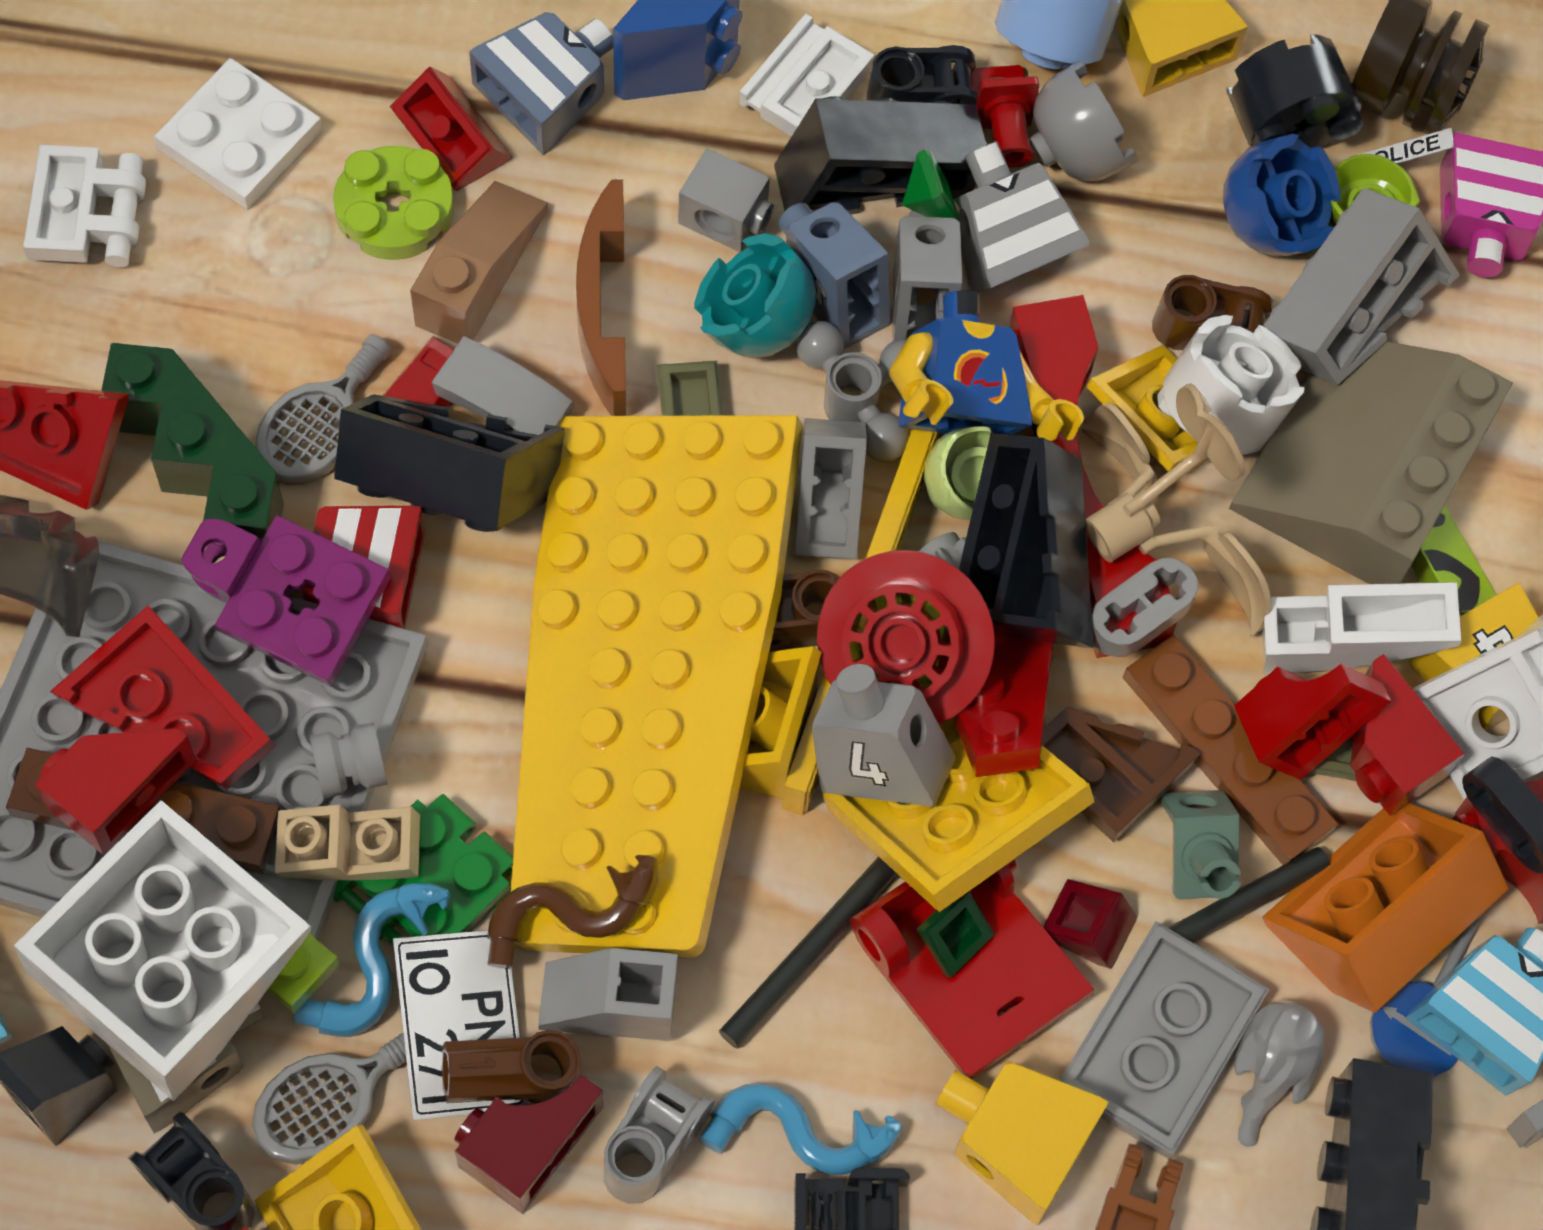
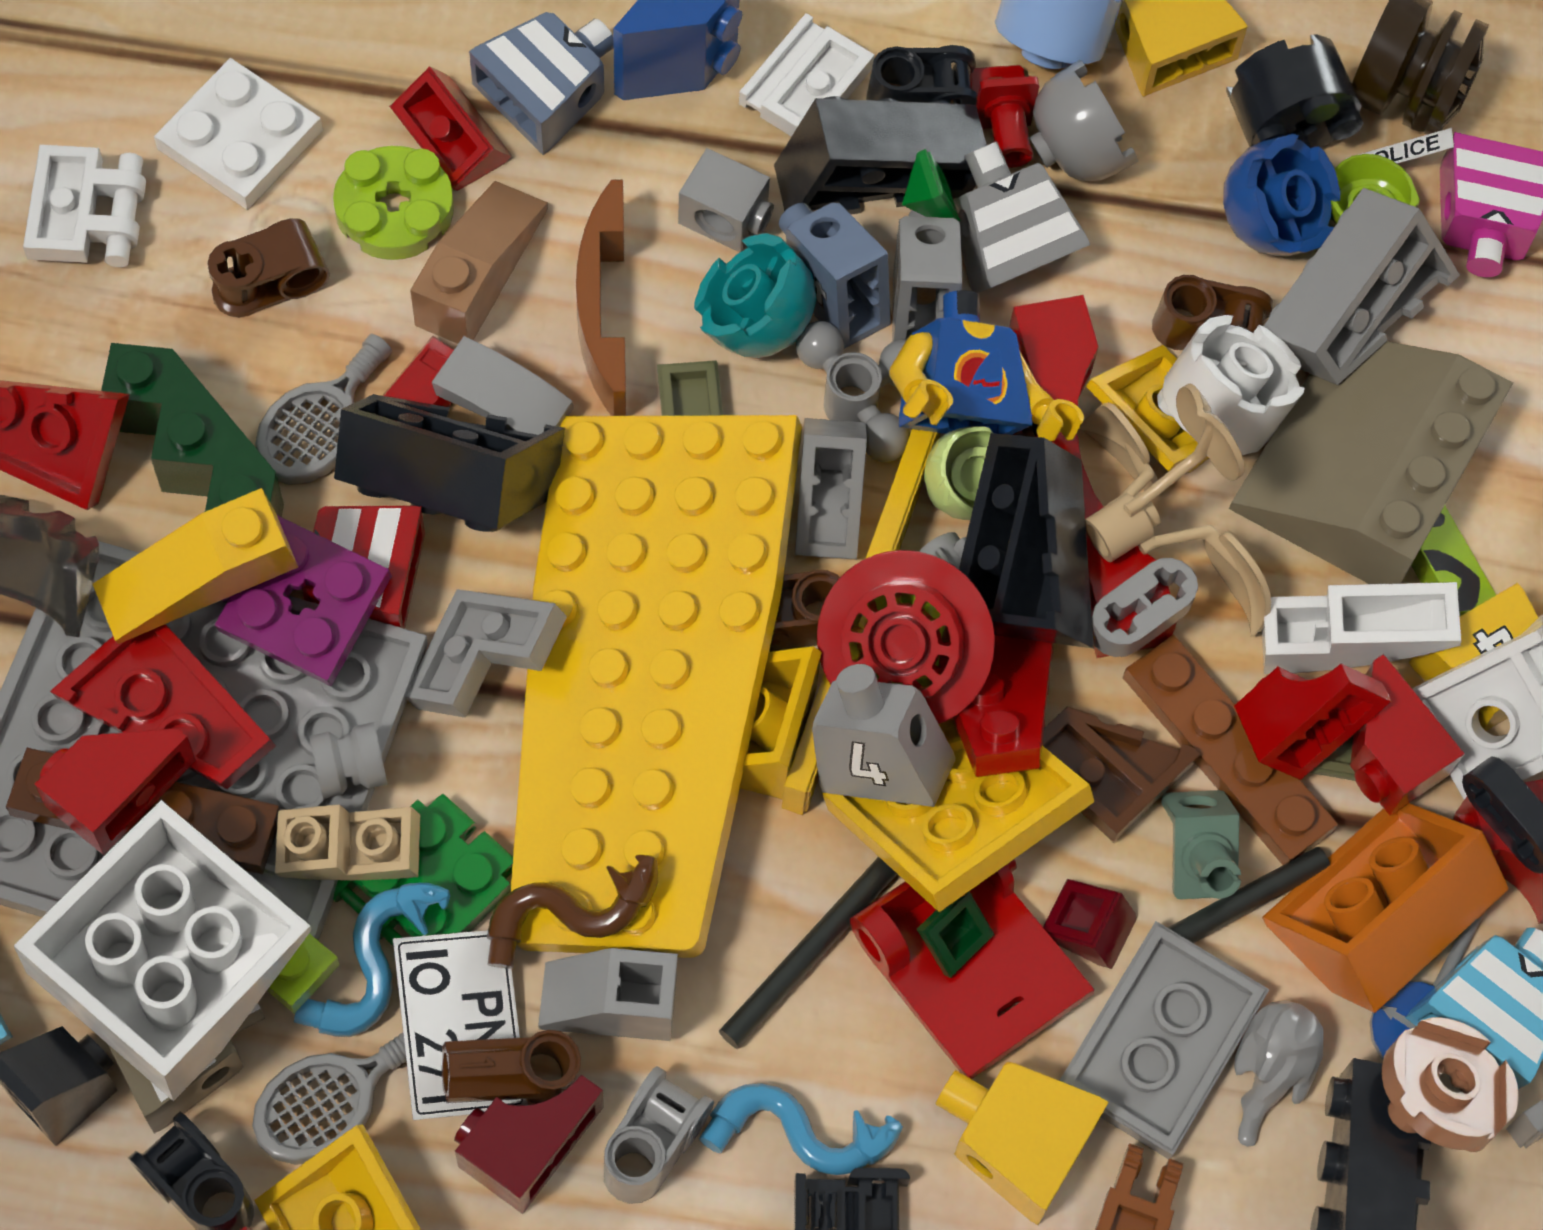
(196, 566): none -> yellow slope
(269, 265): none -> reddish brown piece
(474, 635): none -> light grey plate
(1426, 1106): none -> nougat plate

